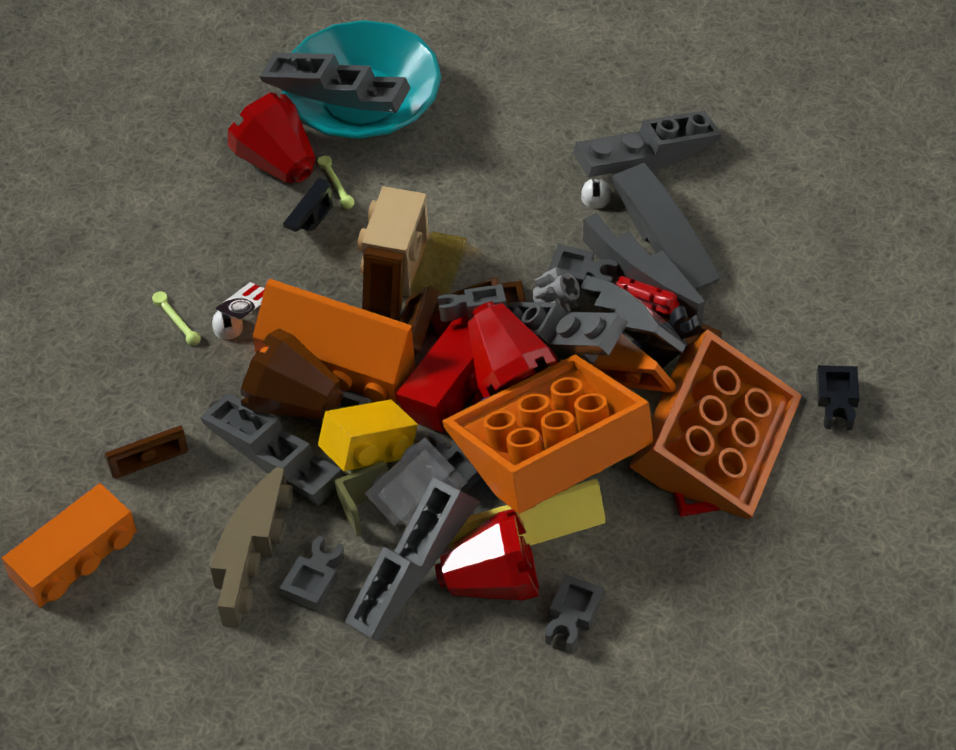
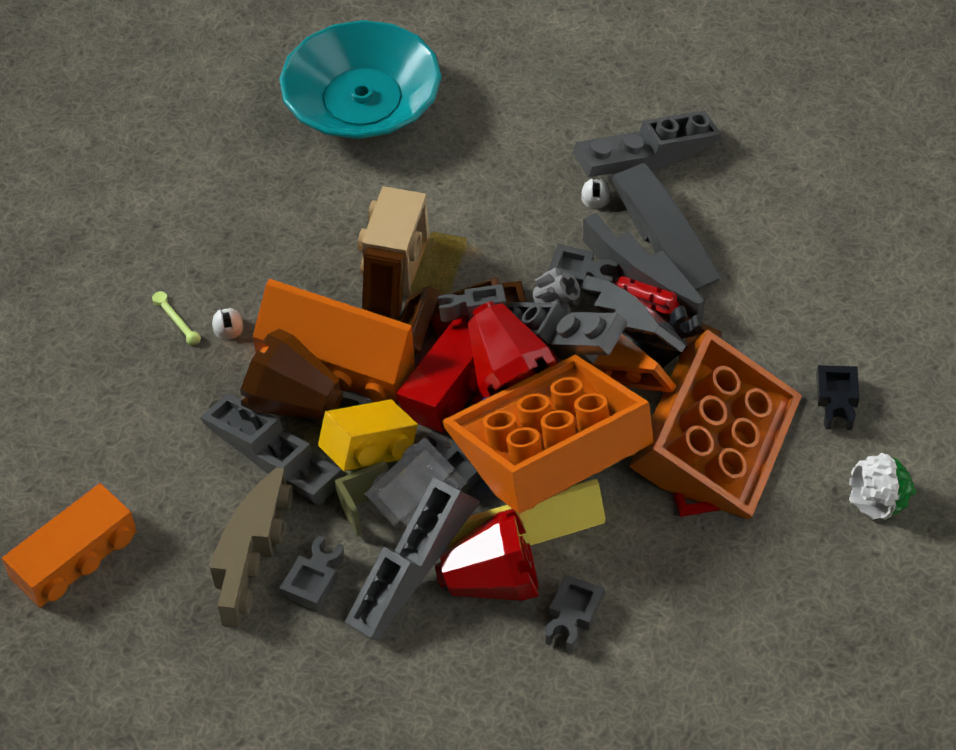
(146, 452): reddish brown slope -> none
(243, 301): sticker -> none
(273, 139): red cone -> none
(311, 208): black tile -> none
(327, 81): dark grey slope -> none
(346, 201): yellowish green hinge -> none
(880, 486): none -> white piece

